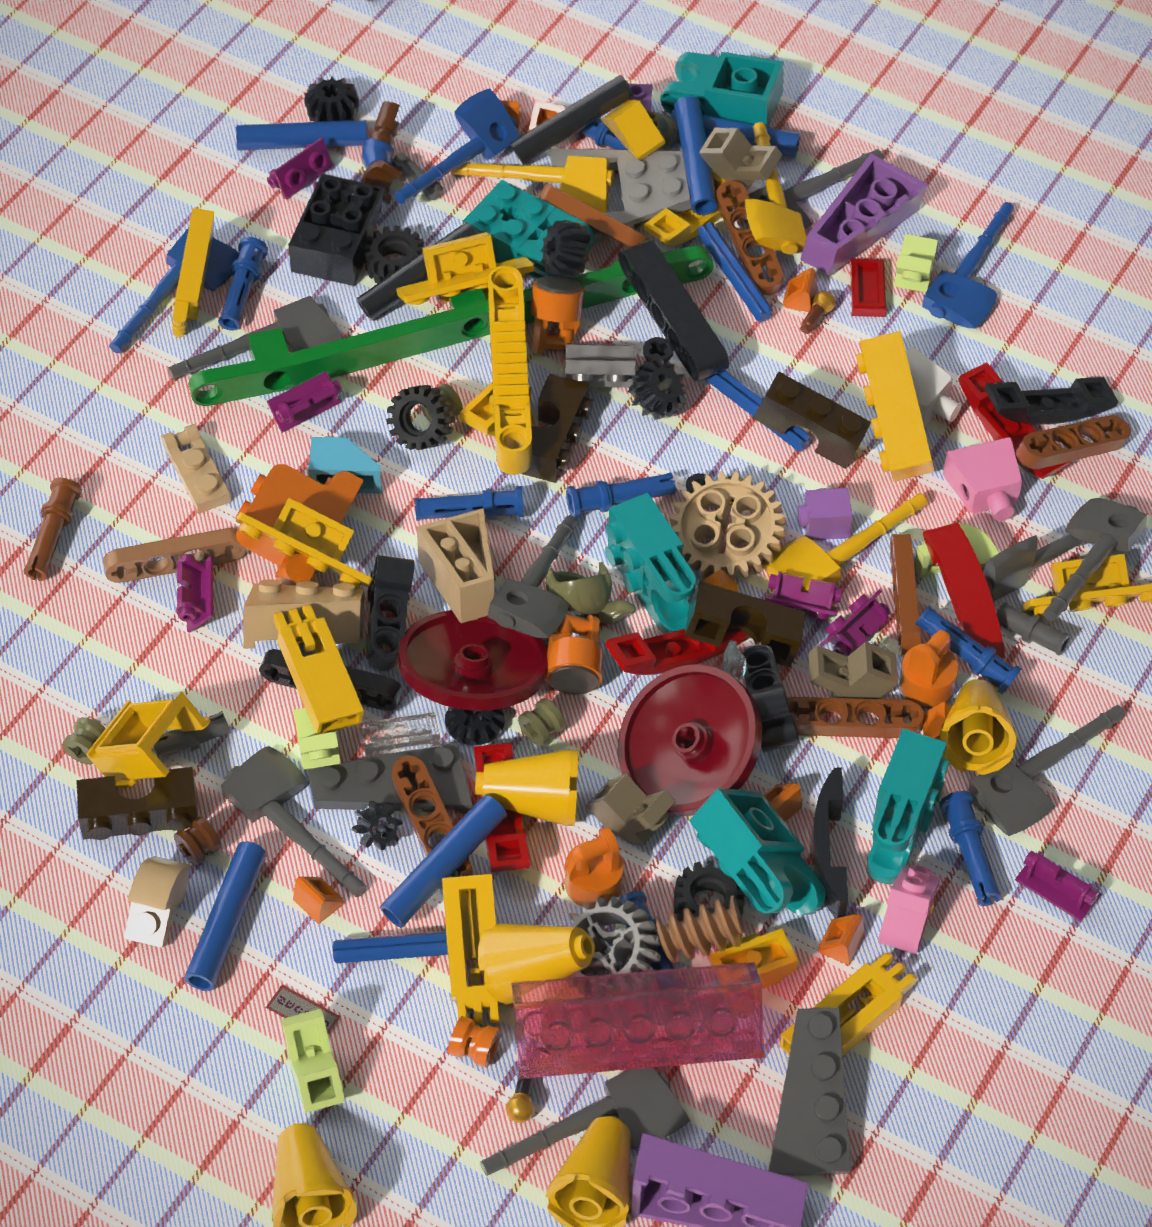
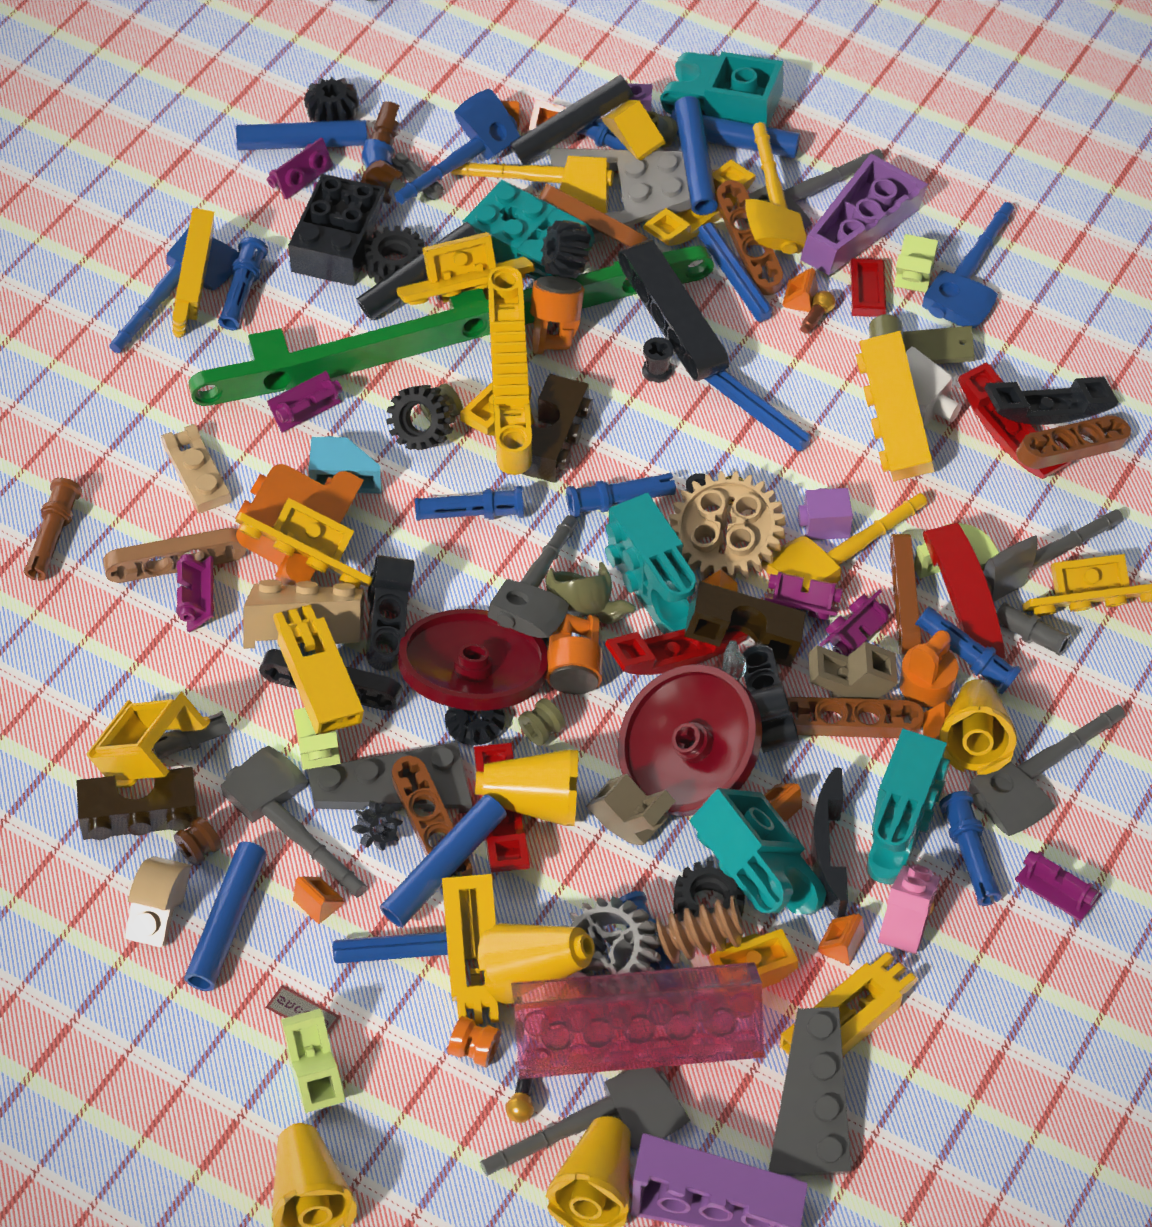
(84, 736): olive wheel -> none
(303, 326): dark grey piece -> none
(400, 734): clear plate -> none
(459, 562): tan wedge -> none
(594, 870): orange piece -> none
(600, 364): flat silver brick -> none
(658, 389): black gear -> none
(736, 159): dark tan brick -> none
(794, 404): dark brown arch -> none
(939, 345): none -> olive door
(985, 477): bright pink torso -> none
(1108, 528): dark grey piece -> none

